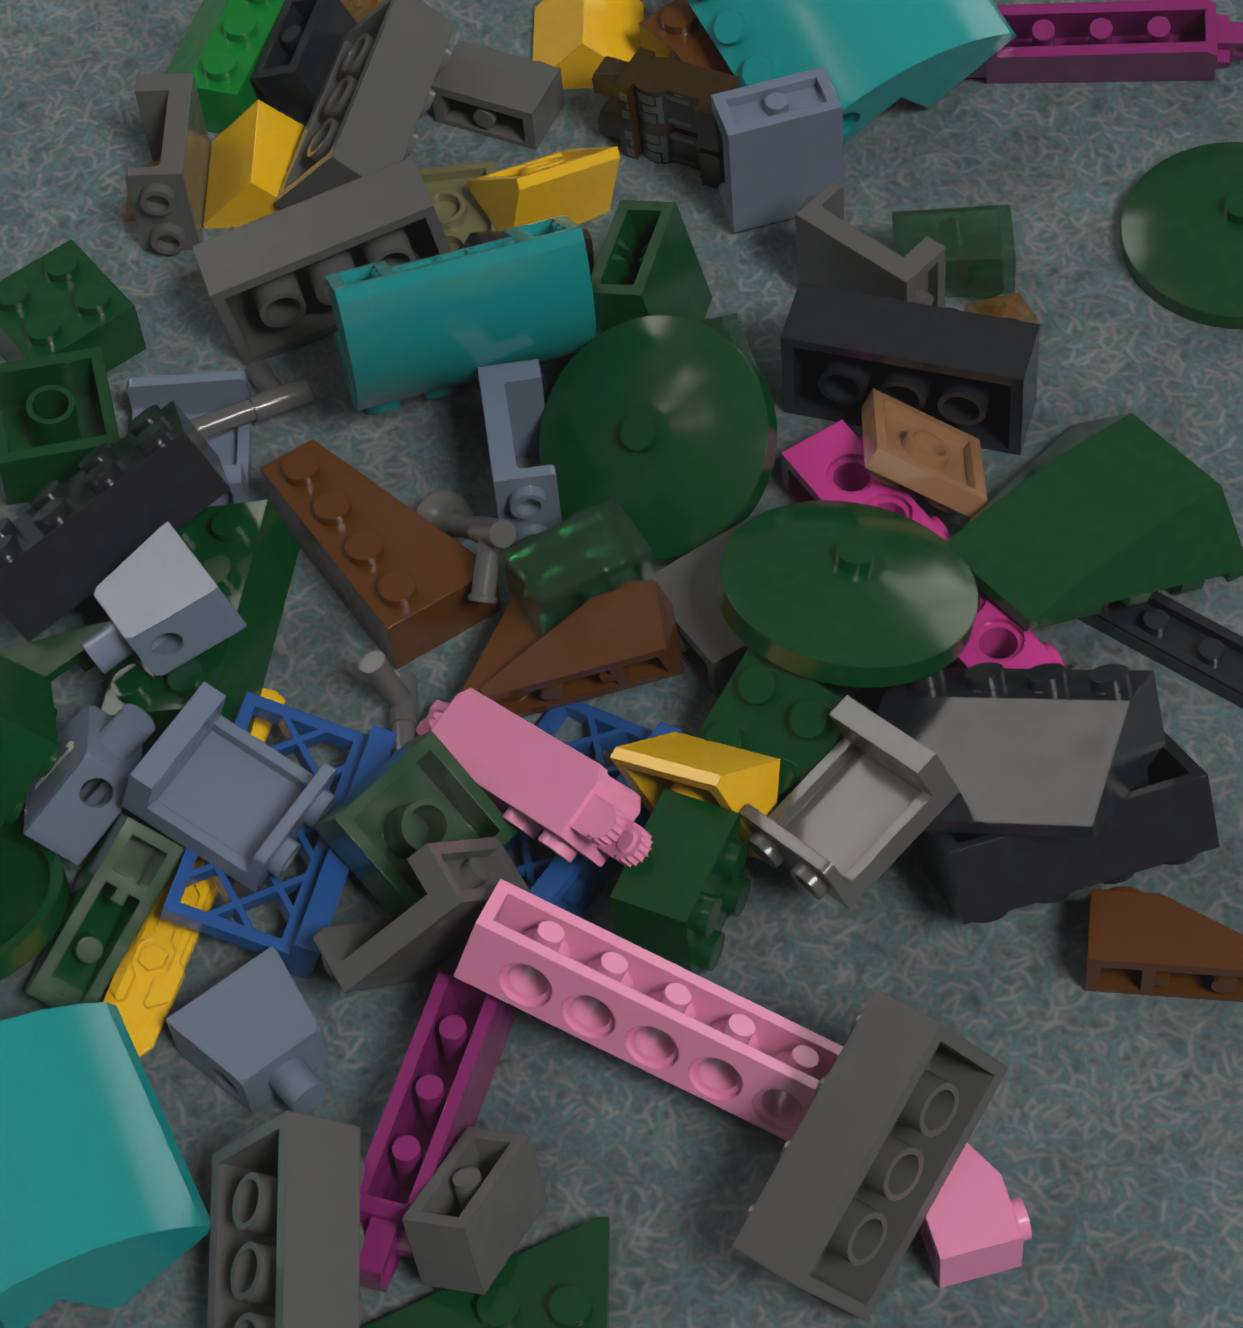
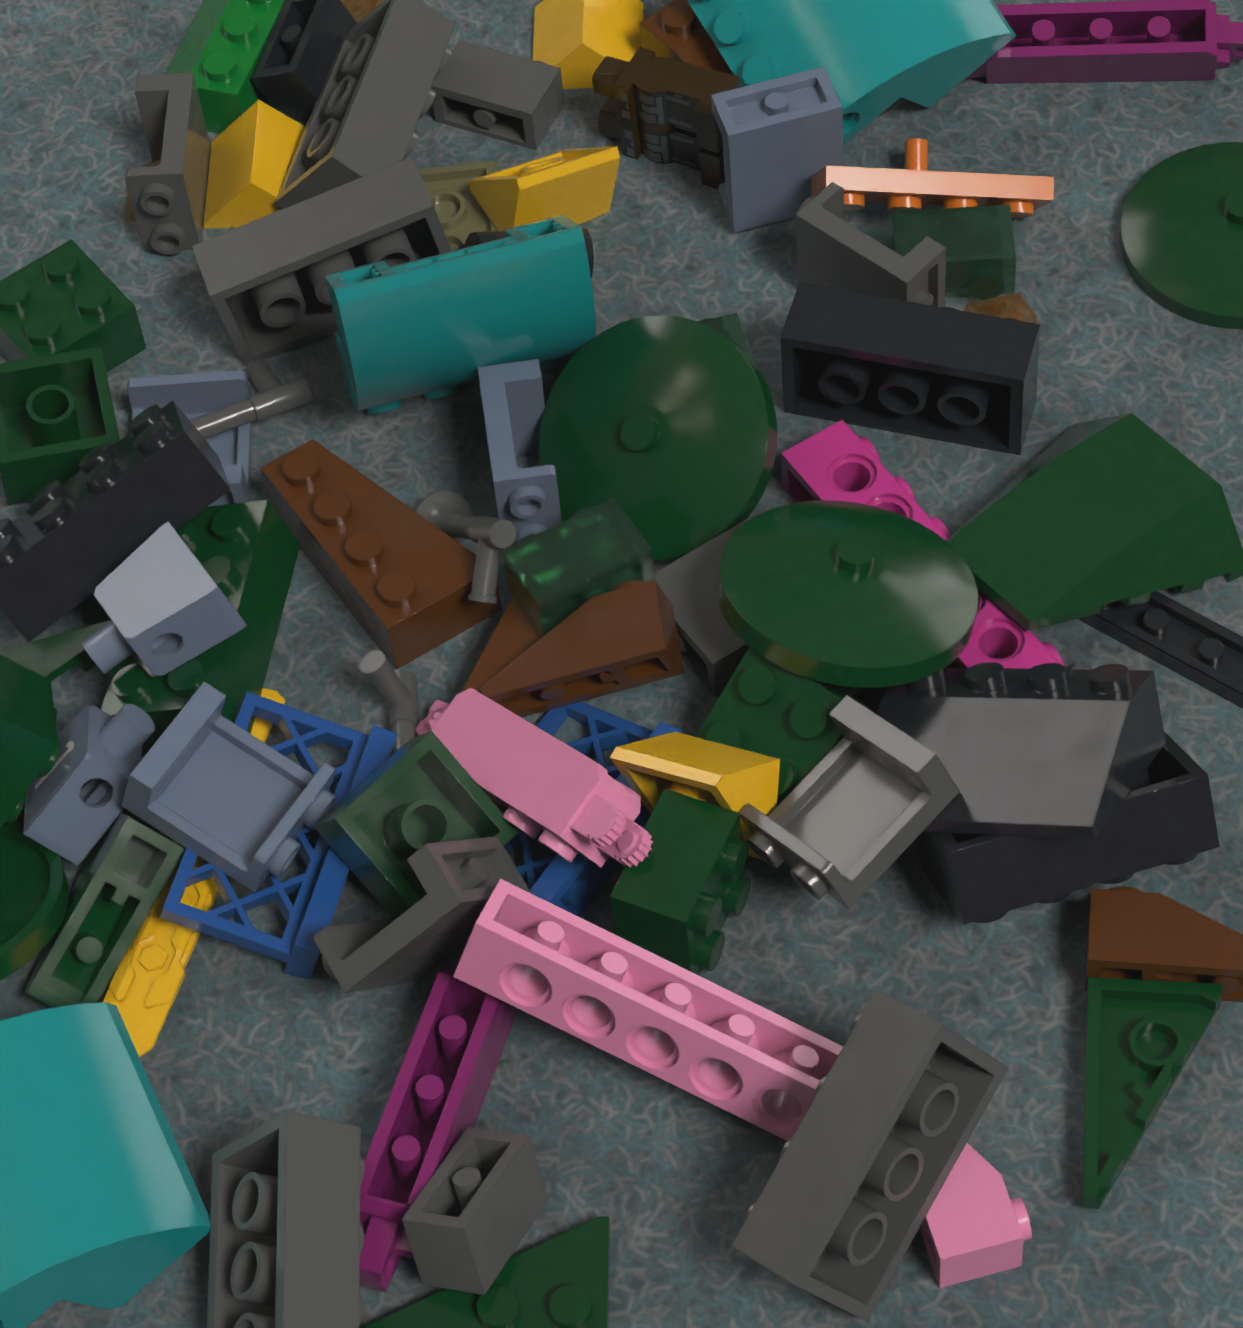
(255, 1037): sand blue torso -> none
(648, 267): dark green brick -> none
(917, 187): none -> orange plate
(923, 455): medium nougat plate -> none
(1133, 1055): none -> dark green wing

